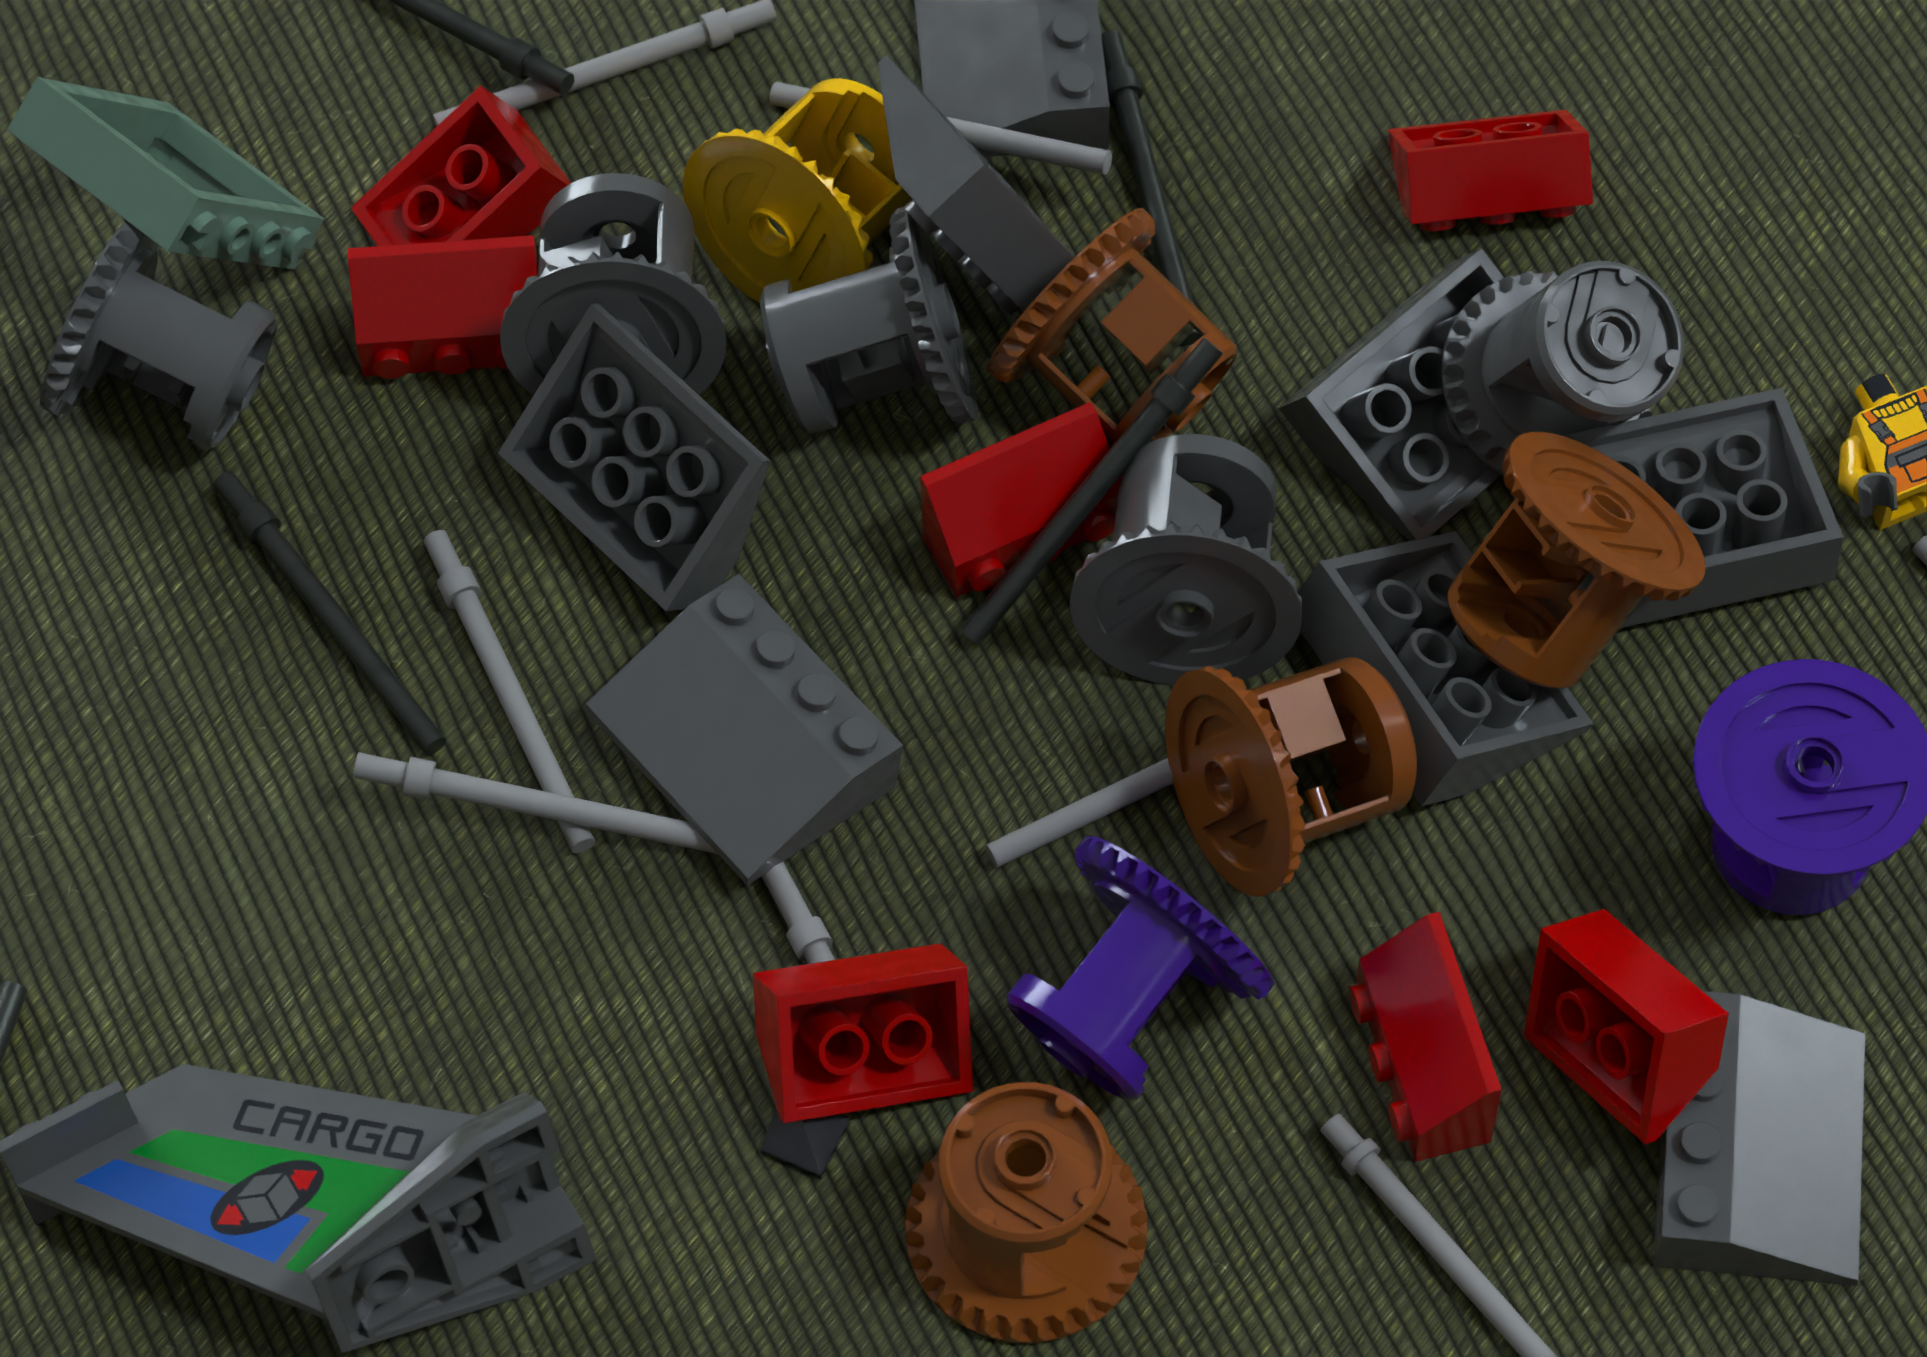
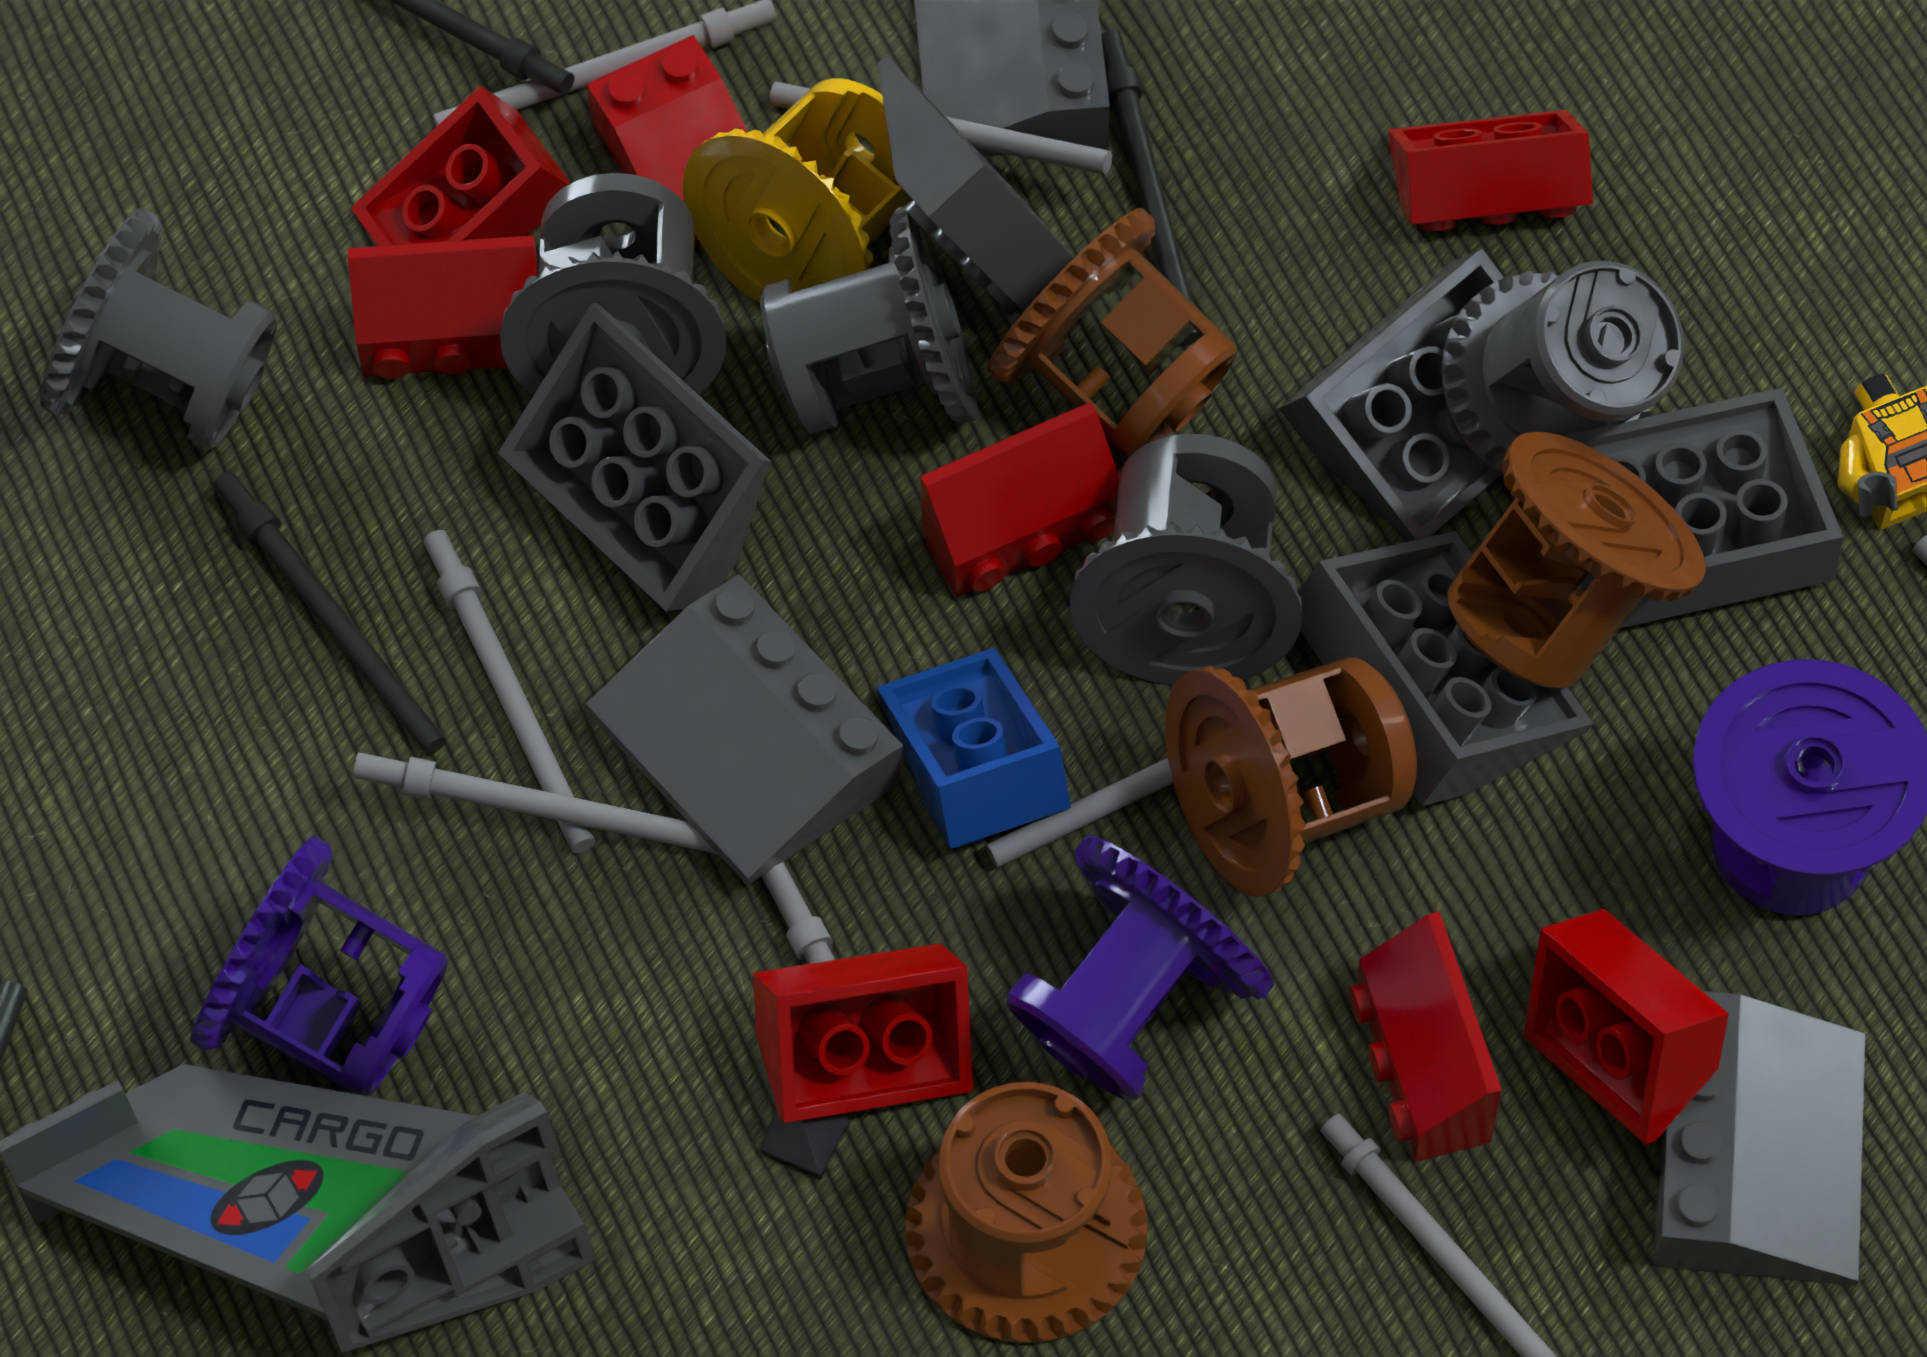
(165, 174): sand green window -> none
(310, 1012): none -> dark purple piece
(662, 112): none -> red slope
(976, 747): none -> blue slope
(1171, 396): pearl dark grey bar -> none

